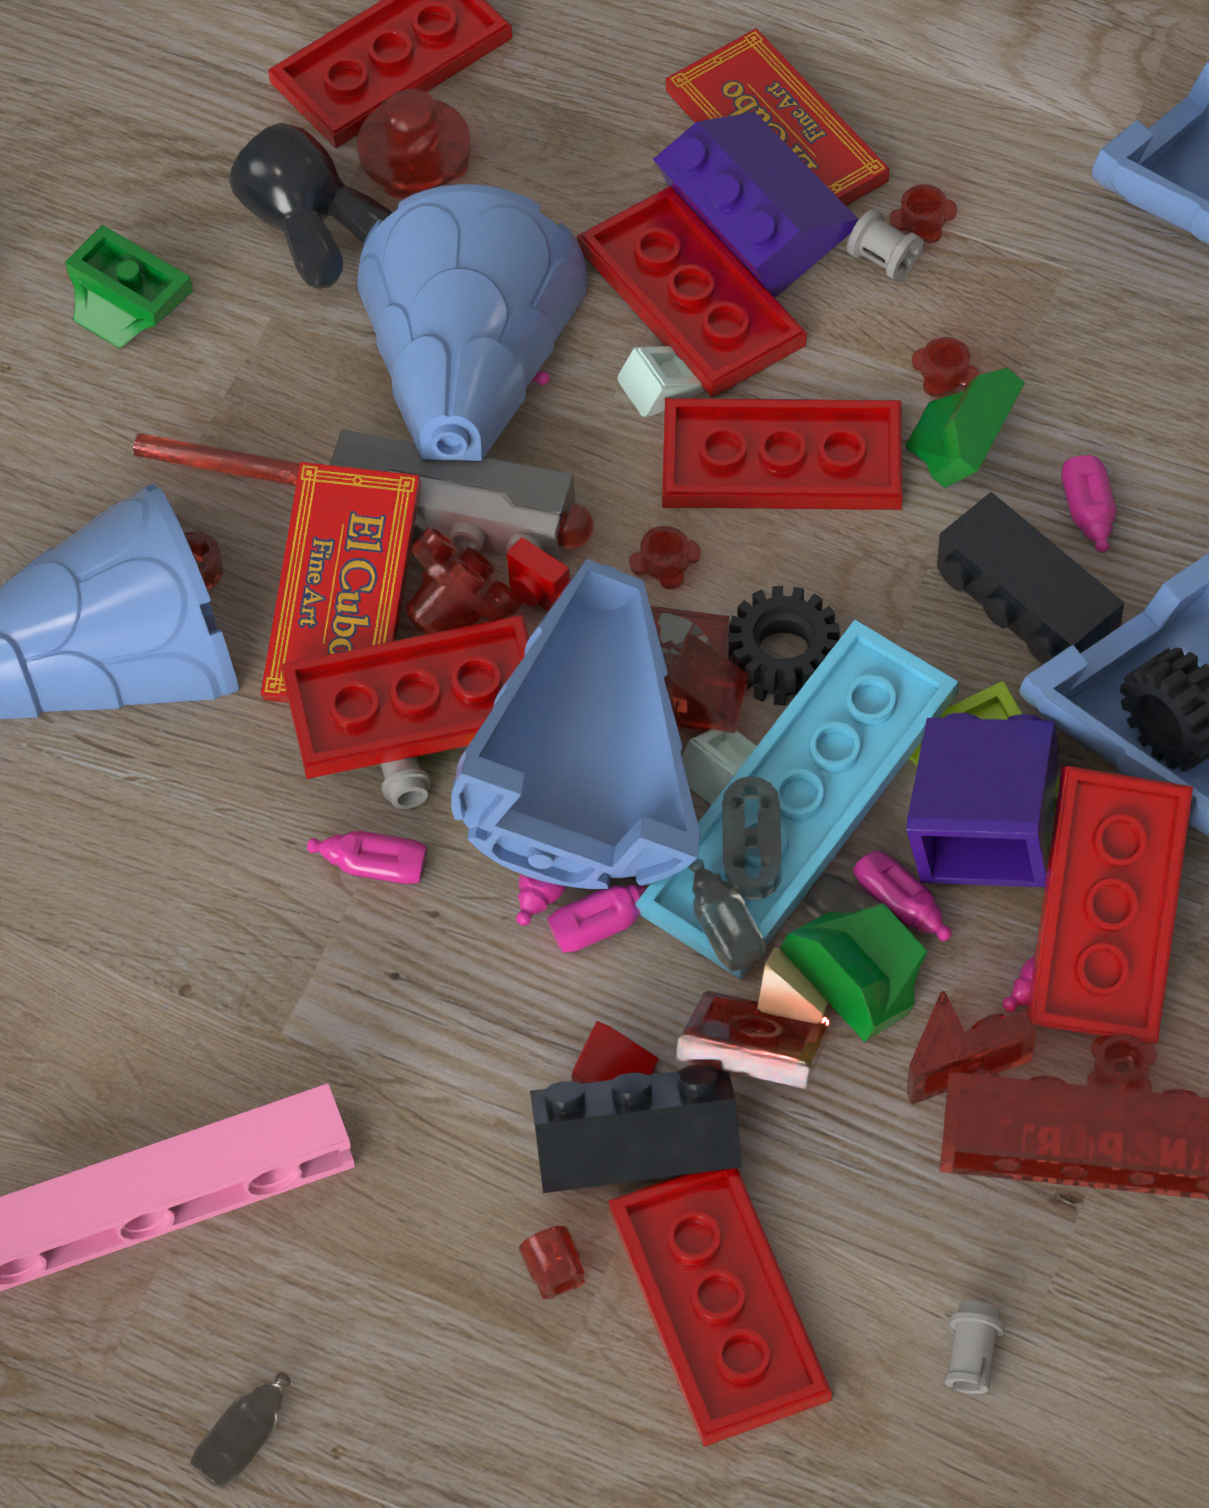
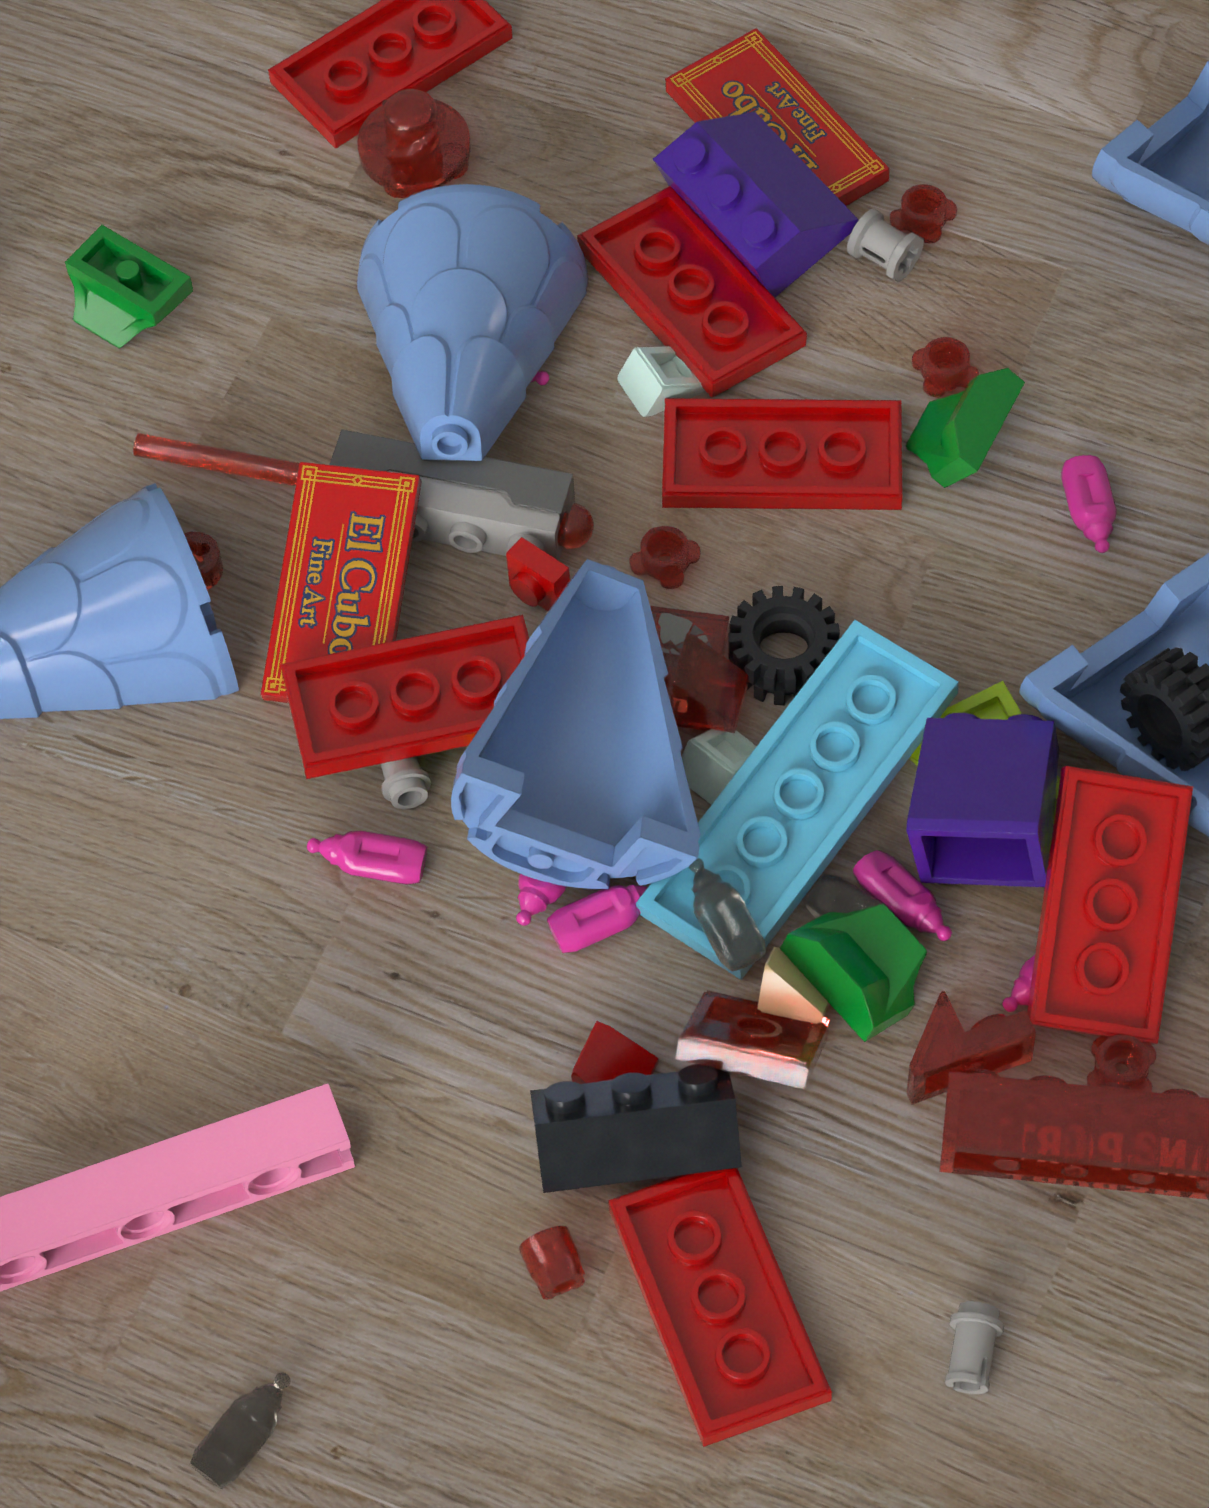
(294, 187): black piece -> none
(456, 587): clear red plate -> none
(765, 837): clear smoke beam -> none
(1025, 581): black brick -> none

